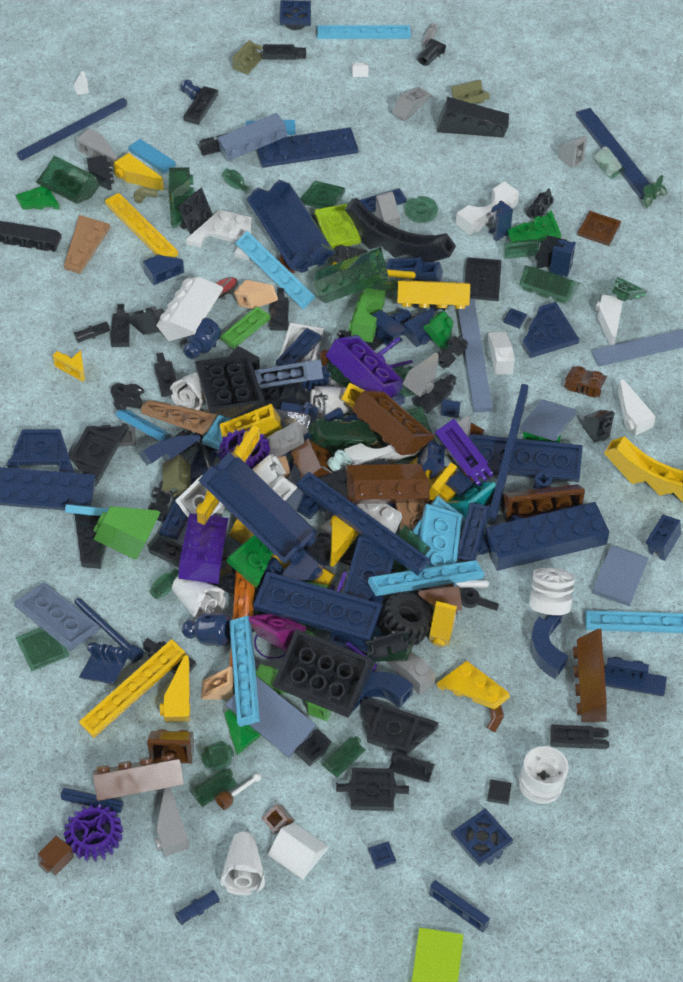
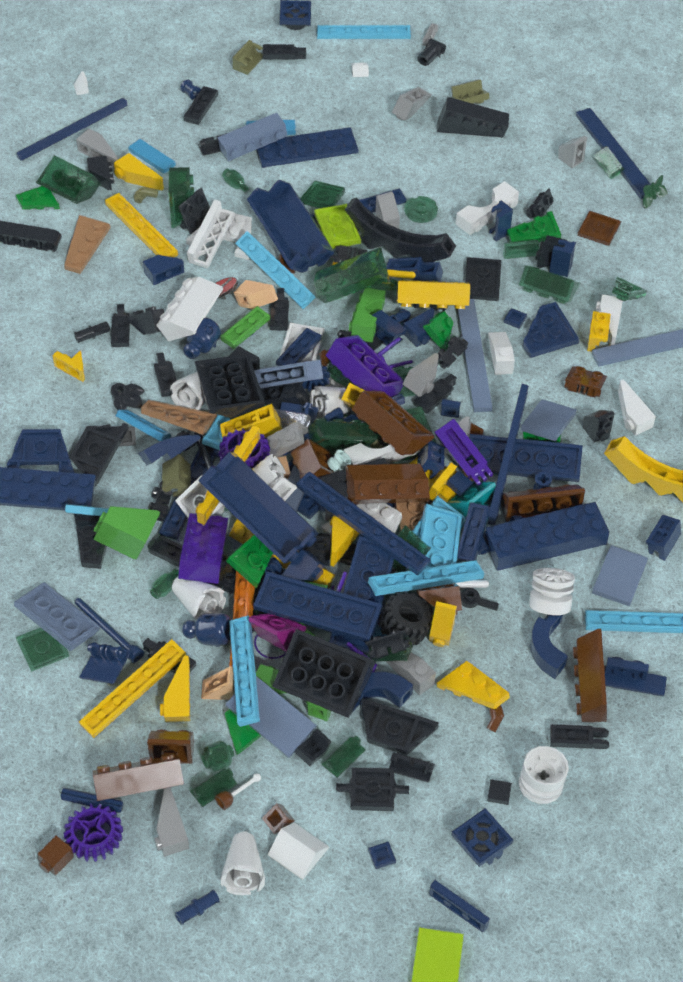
(204, 232): none -> white fence
(599, 329): none -> yellow bracket

